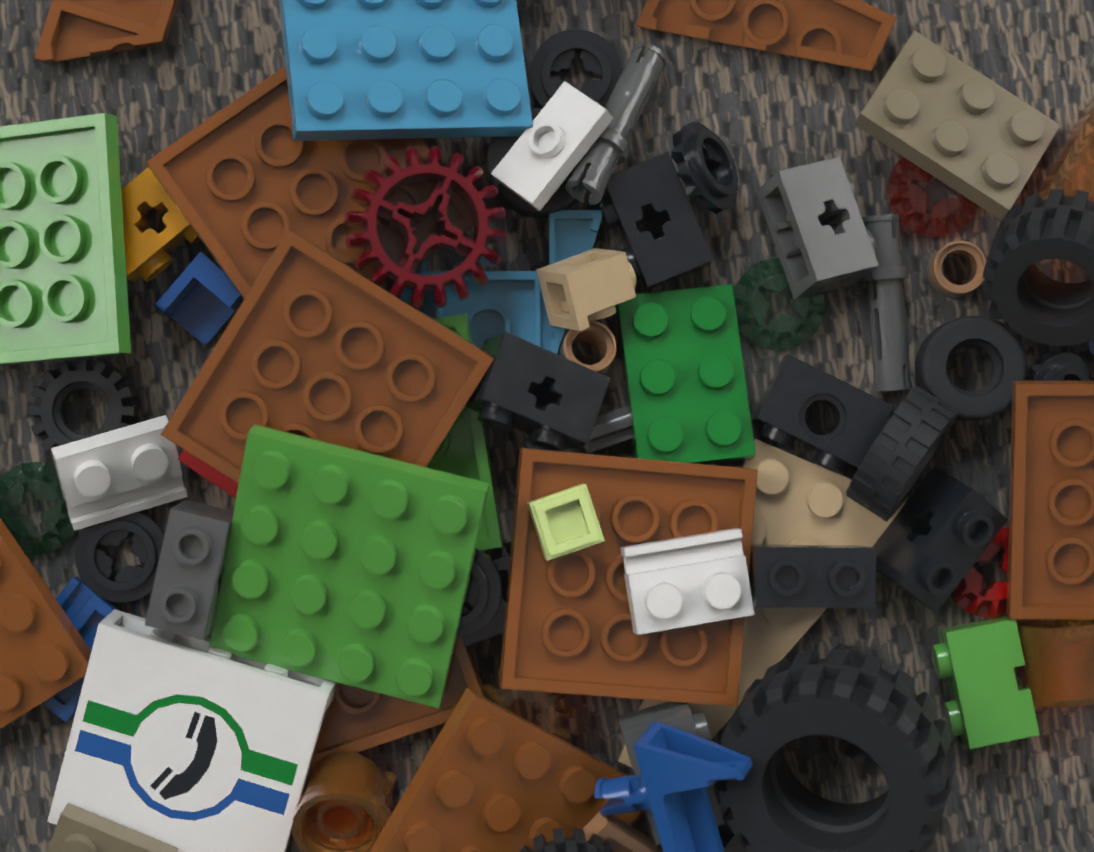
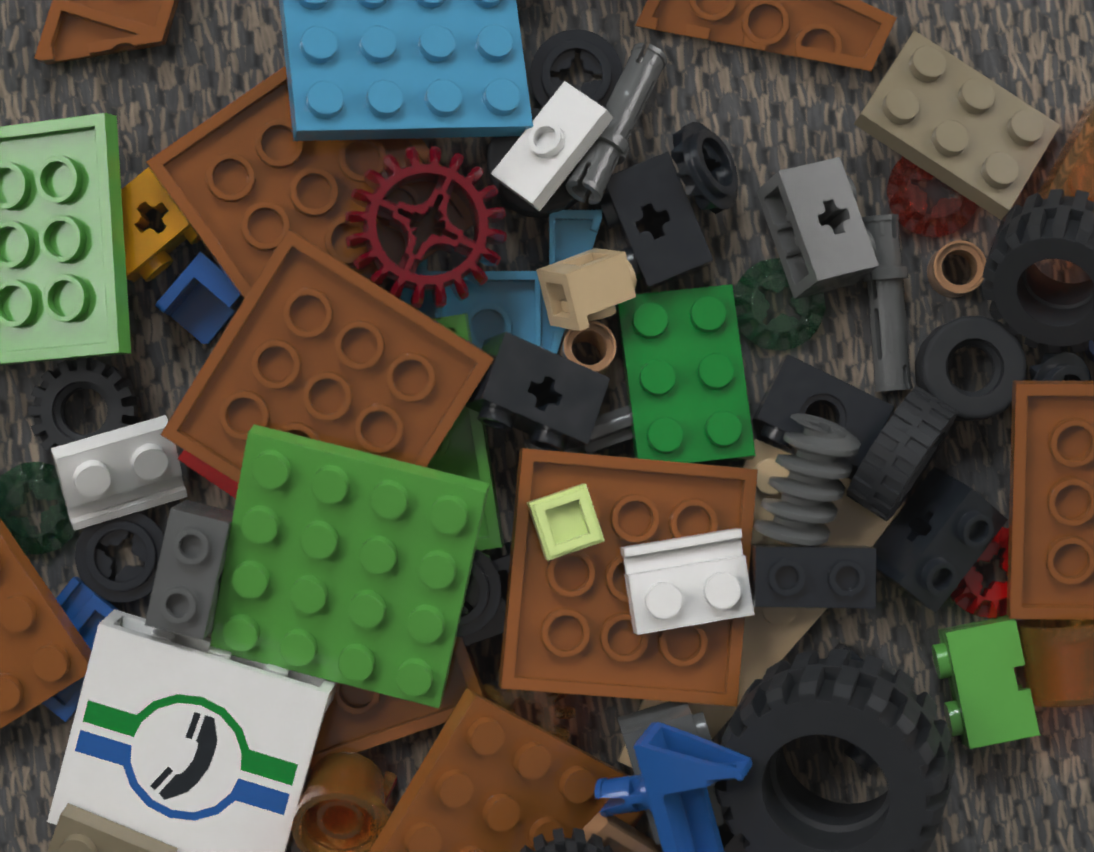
(811, 482): none -> dark grey piece

